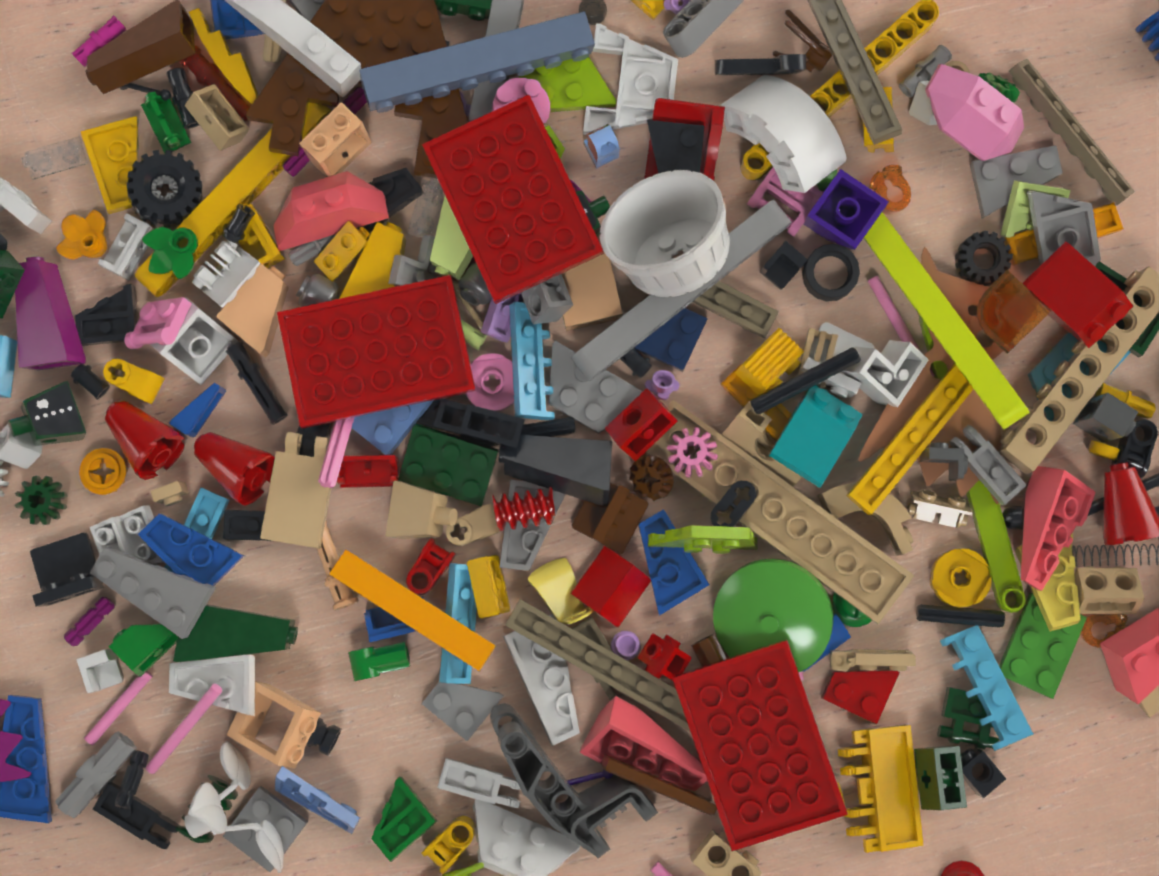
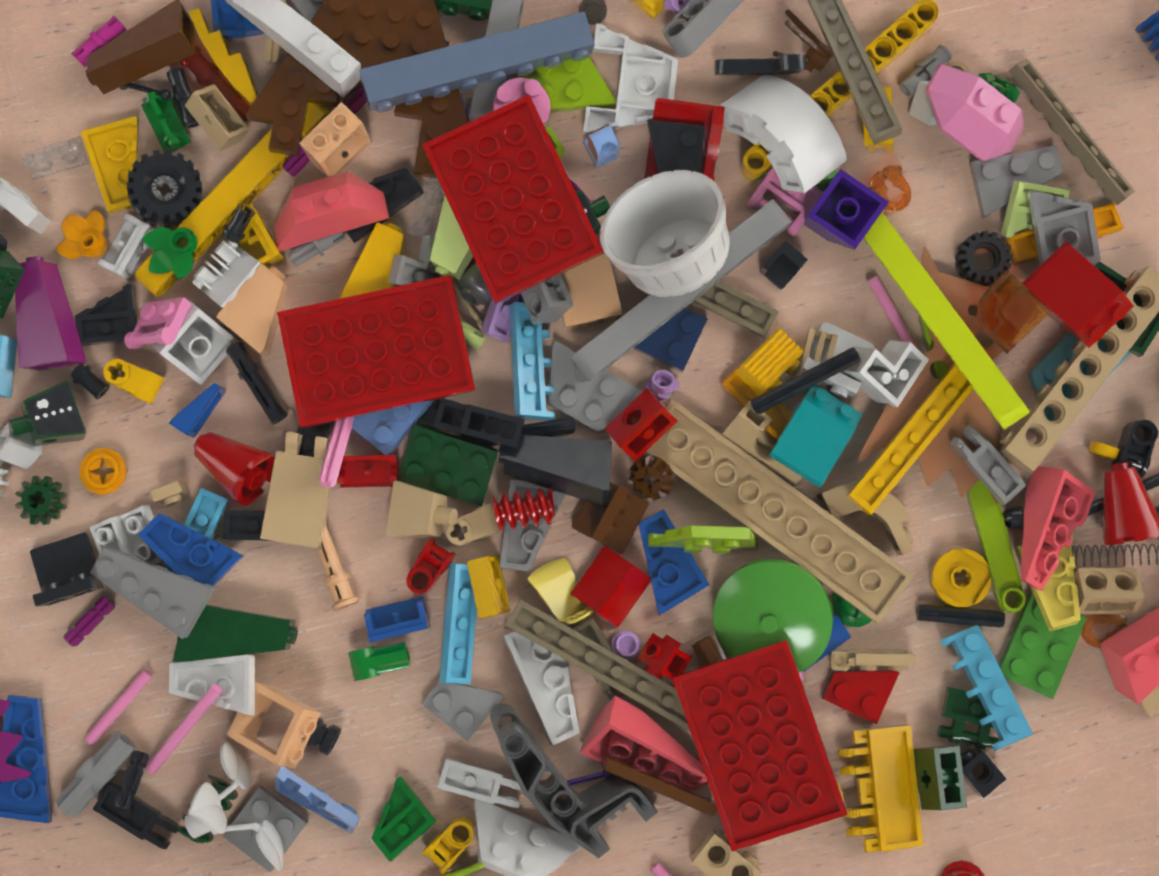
(100, 670): white panel -> none
(142, 645): green slope -> none
(143, 439): red cone -> none
(317, 290): flat silver head -> none
(341, 250): yellow hinge -> none
(412, 610): light orange tile -> none
(484, 367): bright pink plate -> none
(636, 363): black pin -> none
(682, 449): bright pink gear -> none
(727, 501): black beam -> none
(852, 268): black tyre -> none
(928, 504): tan hinge -> none
(940, 453): dark grey bracket -> none
(1106, 418): dark grey brick -> none
(1145, 408): yellow axle -> none

